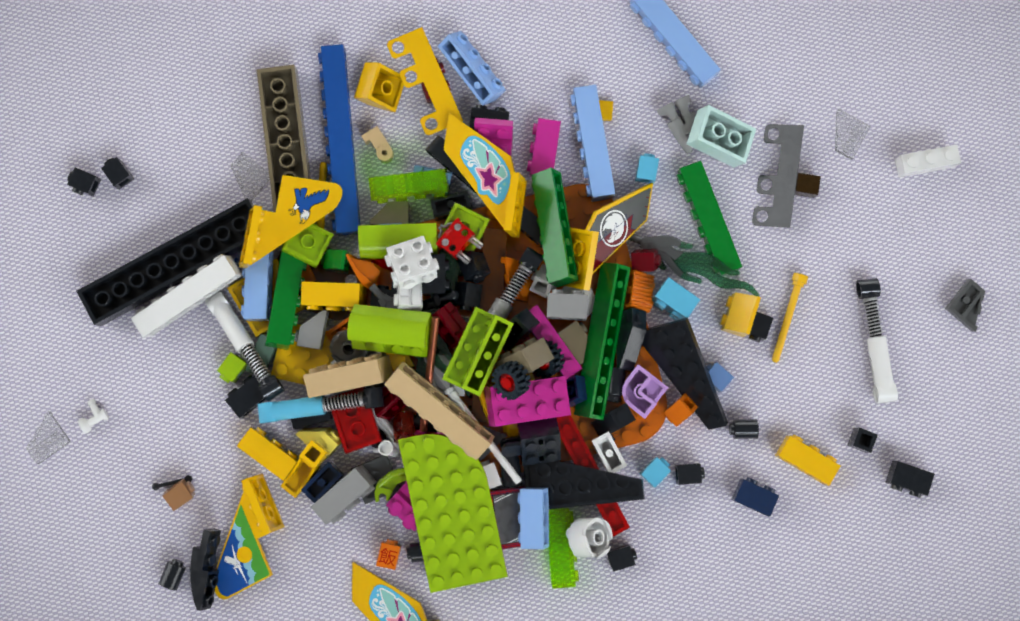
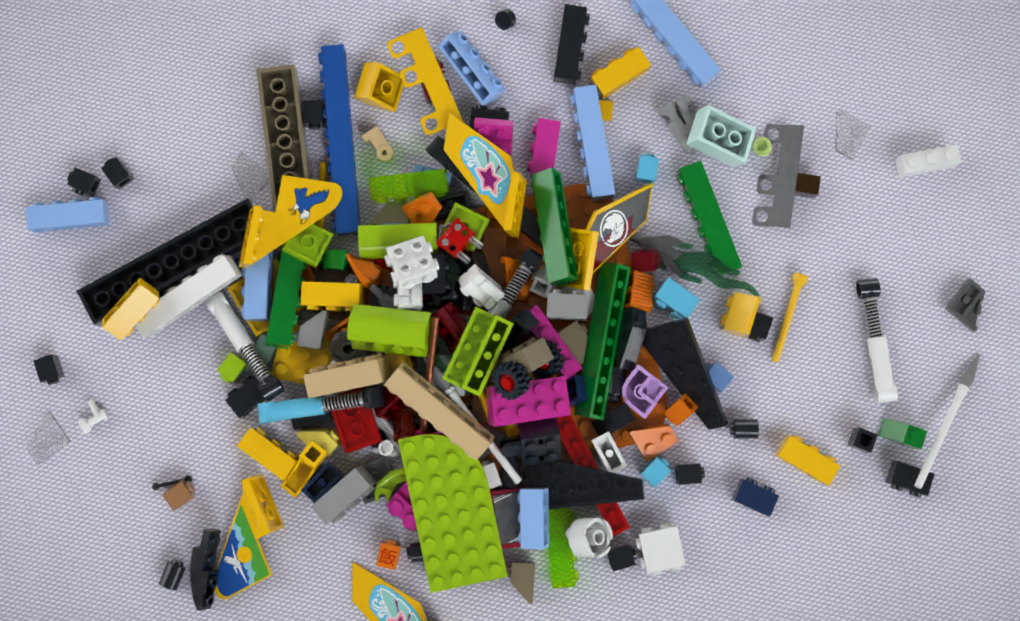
(49, 369): none -> black brick
(67, 215): none -> light blue brick
(131, 309): none -> yellow brick
(313, 114): none -> black brick
(422, 209): none -> orange wing
(480, 287): none -> white brick
(505, 19): none -> black wheel
(522, 578): none -> dark tan slope
(570, 44): none -> black brick
(620, 72): none -> yellow brick
(653, 439): none -> orange wing
(660, 549): none -> white brick
(762, 146): none -> yellowish green tile
(902, 433): none -> green slope
(965, 382): none -> white piece

